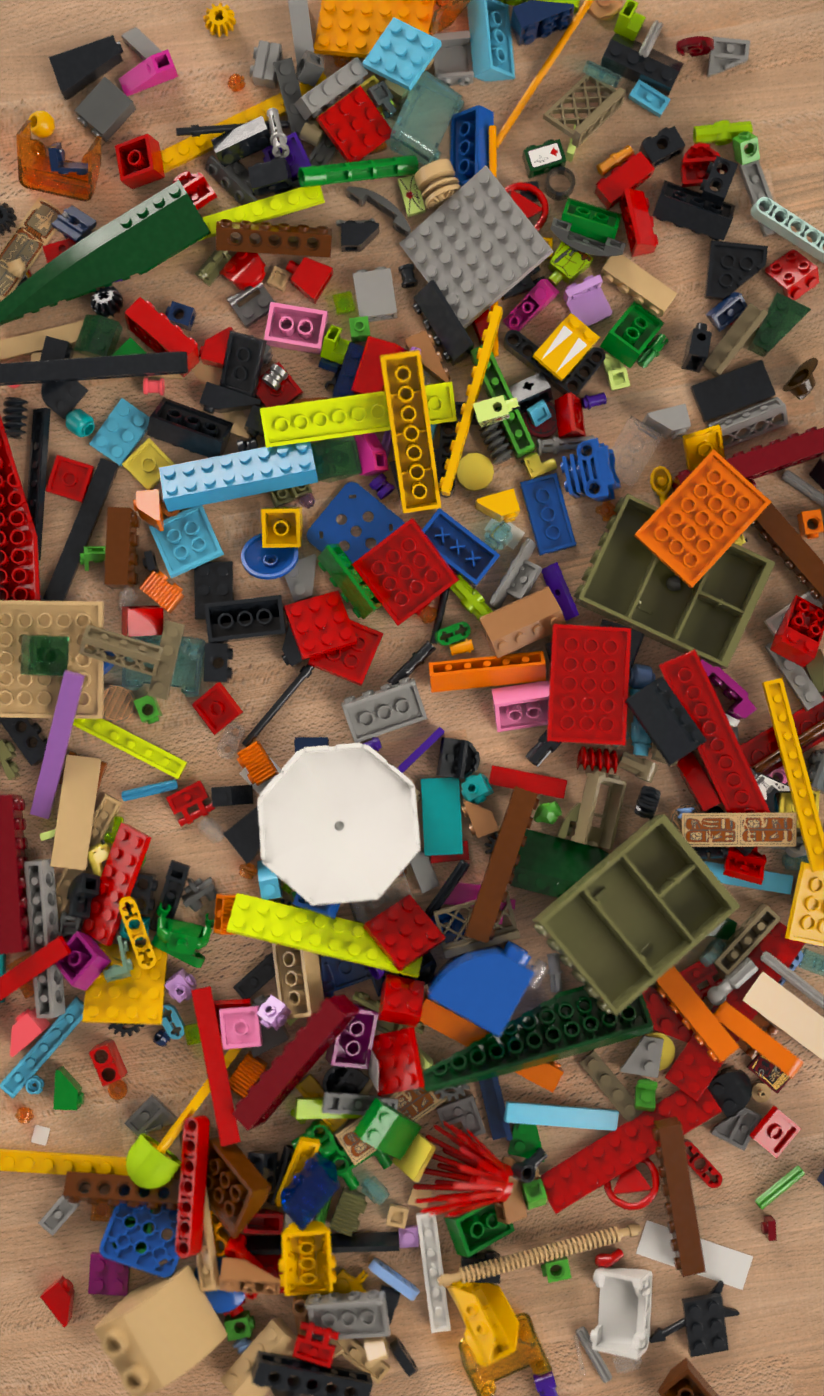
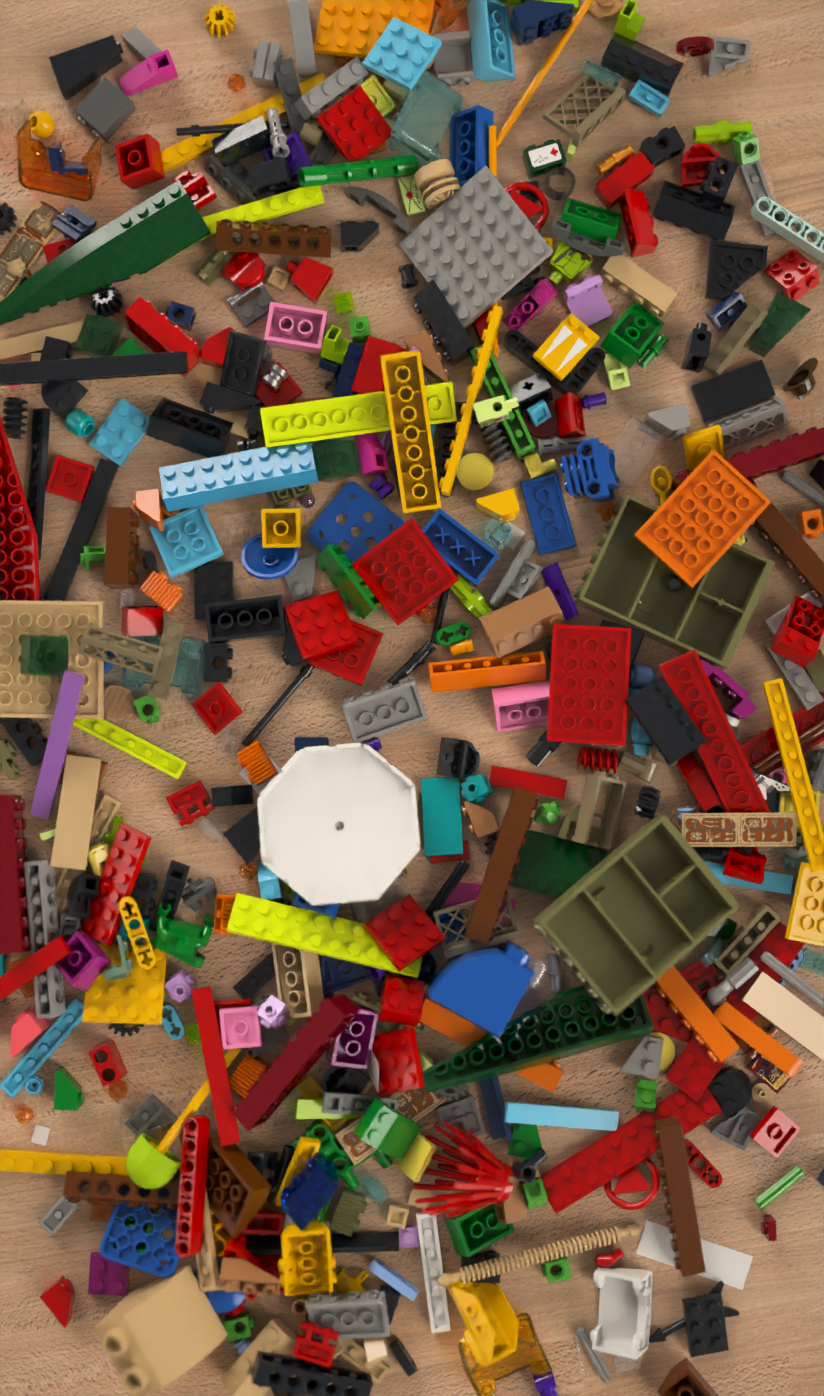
(145, 464): light yellow tile -> none
(149, 790): dark azure axle -> none
(153, 386): coral bush -> none
(161, 1038): dark blue hinge -> none
(310, 68): dark grey brick -> none
(375, 294): light grey panel -> none
(381, 97): dark grey plate -> none
(420, 750): dark purple tile -> none
(424, 872): light grey slope -> none
(610, 1085): dark tan plate -> none
(650, 38): light grey axle -> none

